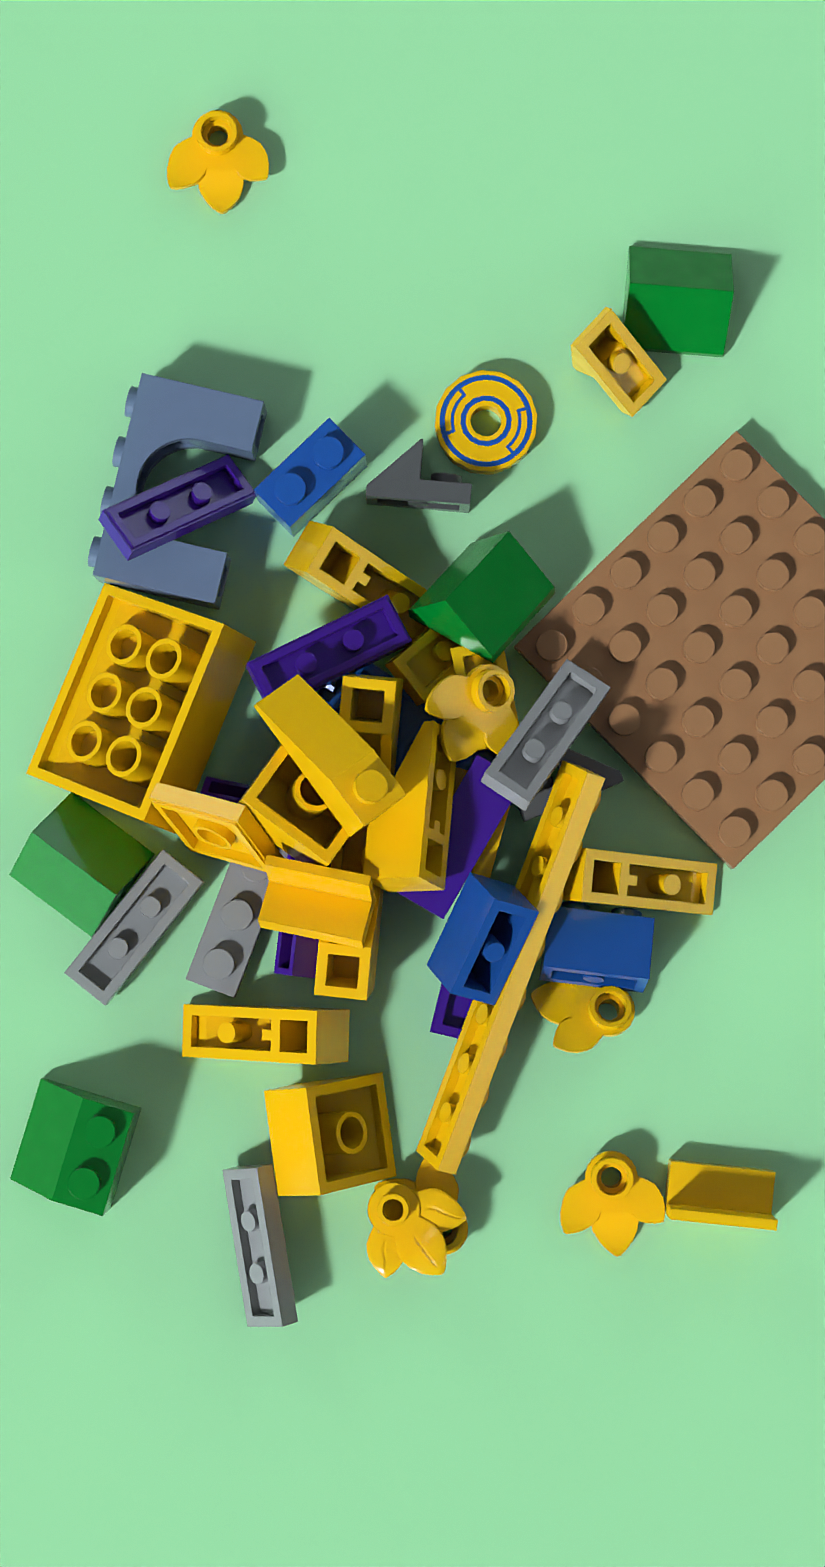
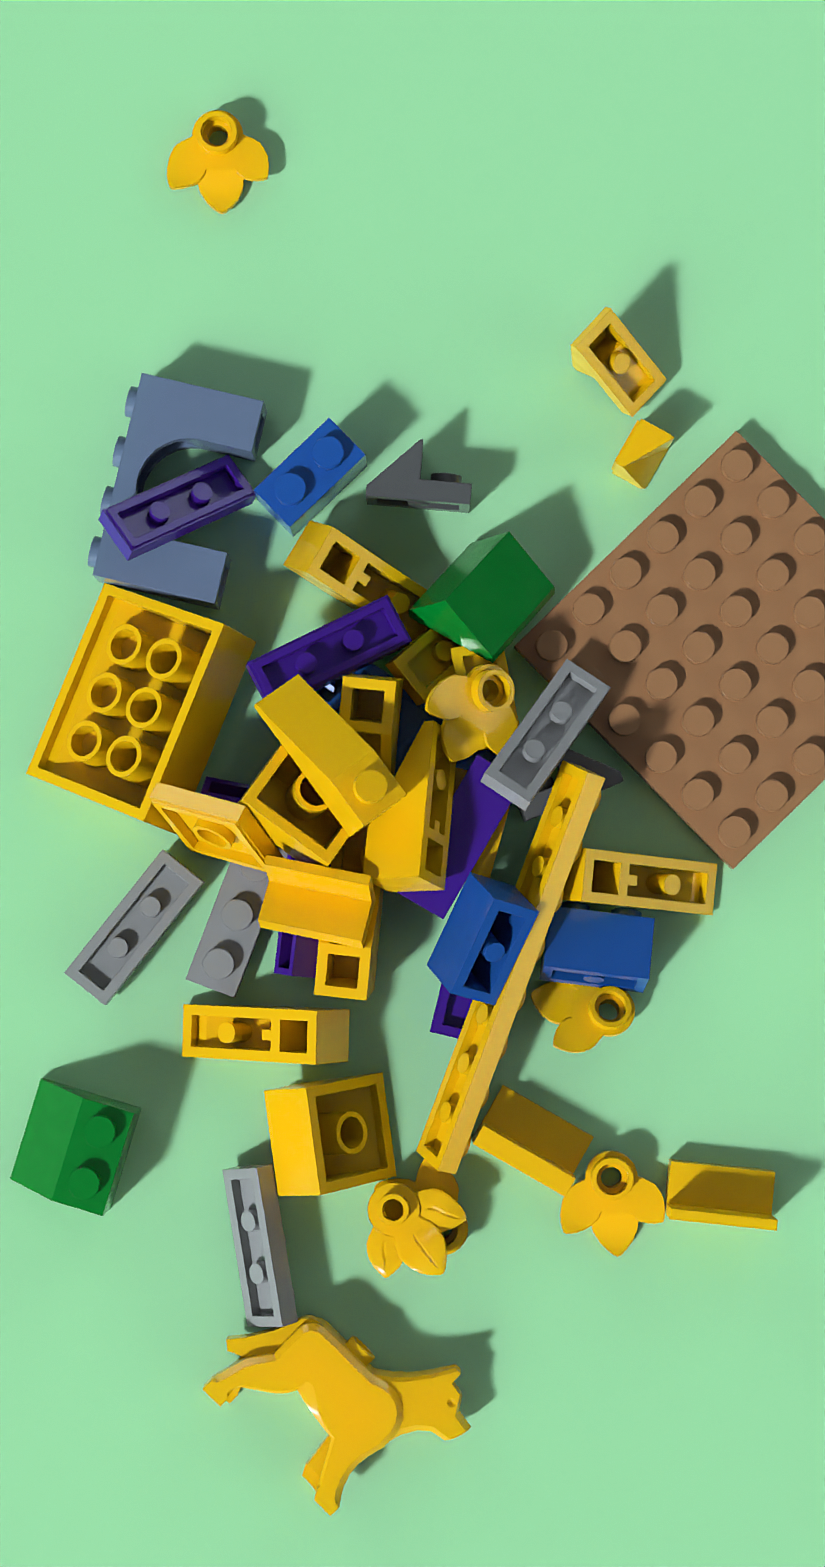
(80, 863): green slope -> none
(344, 1392): none -> yellow animal
(485, 392): yellow tile -> none
(532, 1140): none -> yellow panel
(642, 454): none -> yellow slope
(678, 300): green slope -> none

